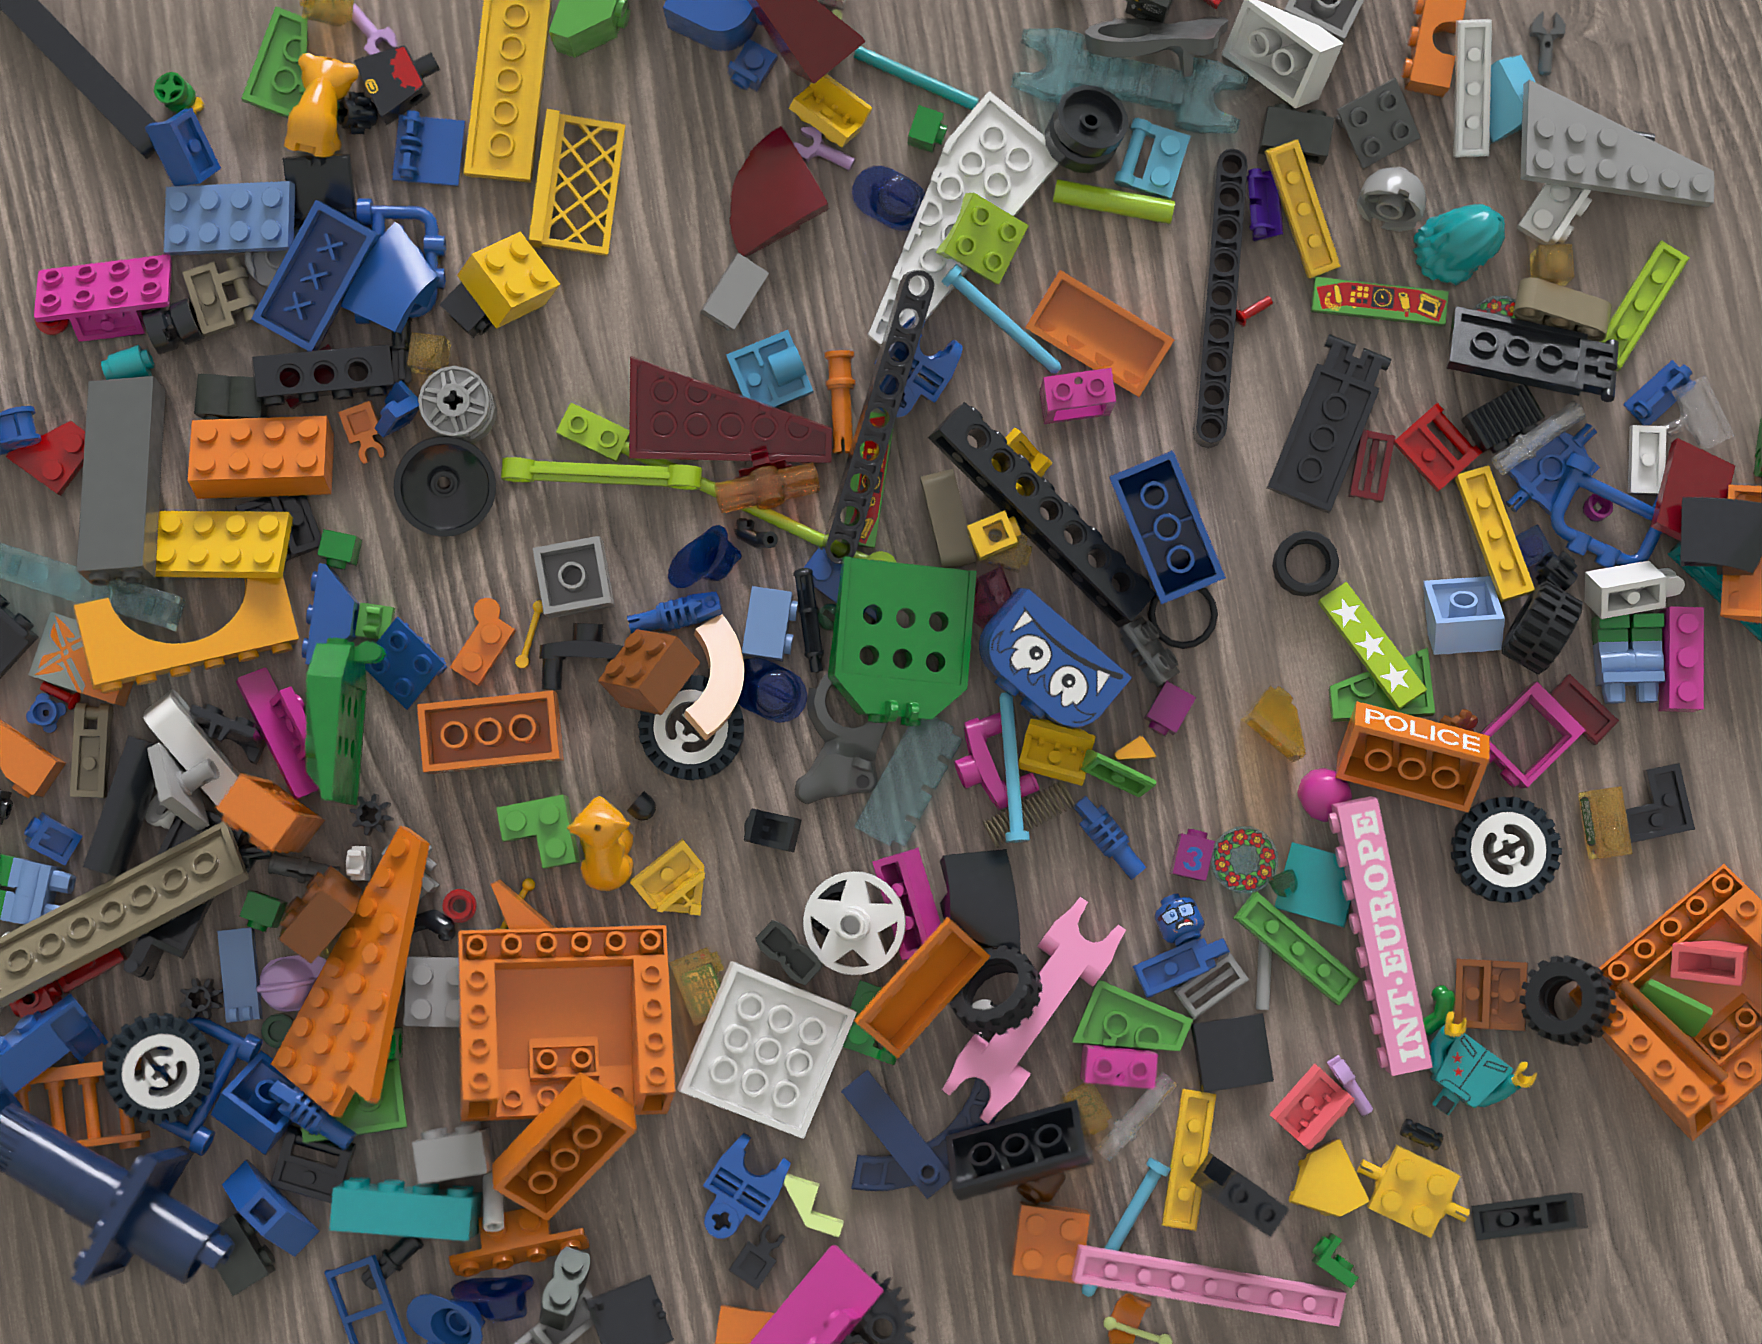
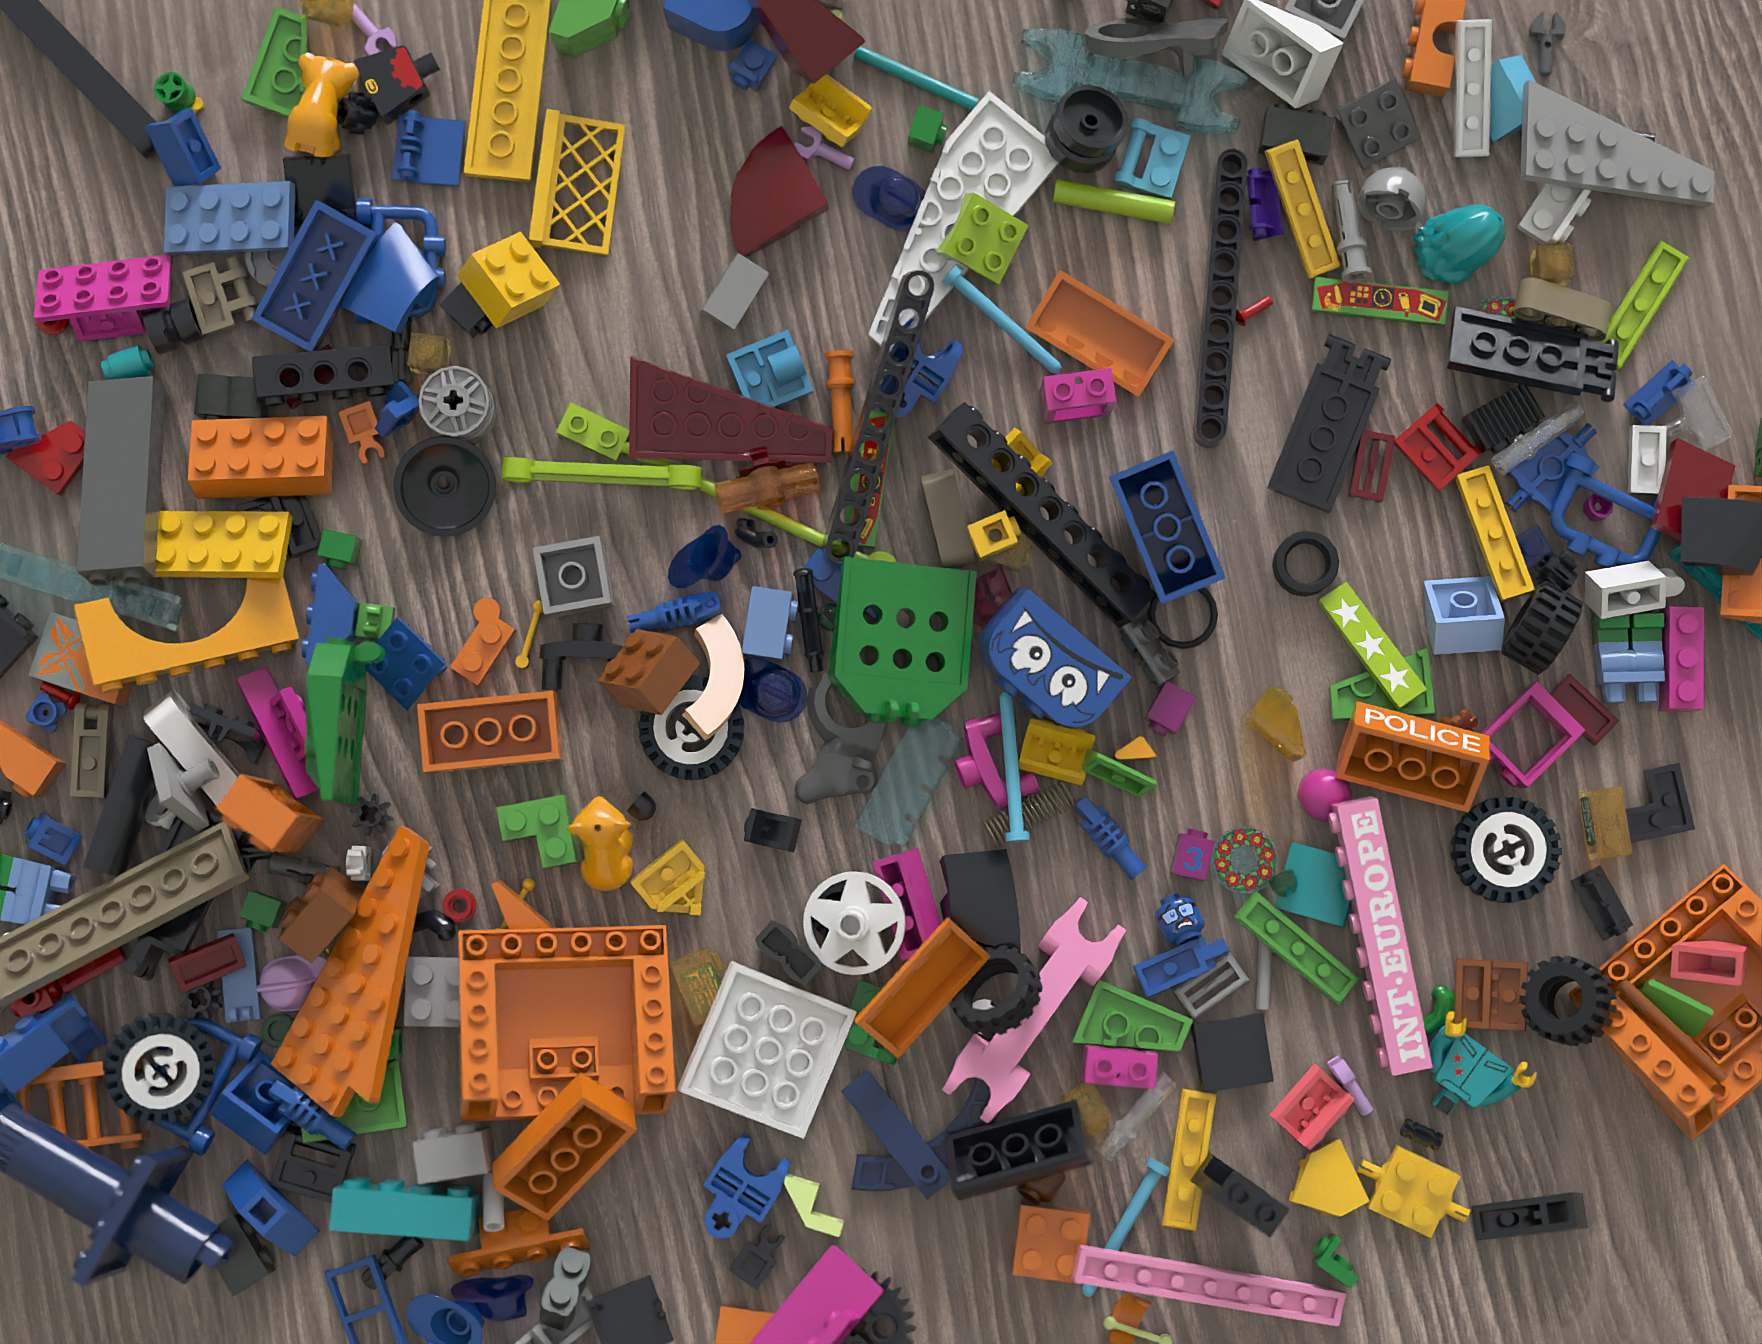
(207, 962): none -> dark red tile
(1351, 245): none -> light grey pin
(1602, 903): none -> black hinge

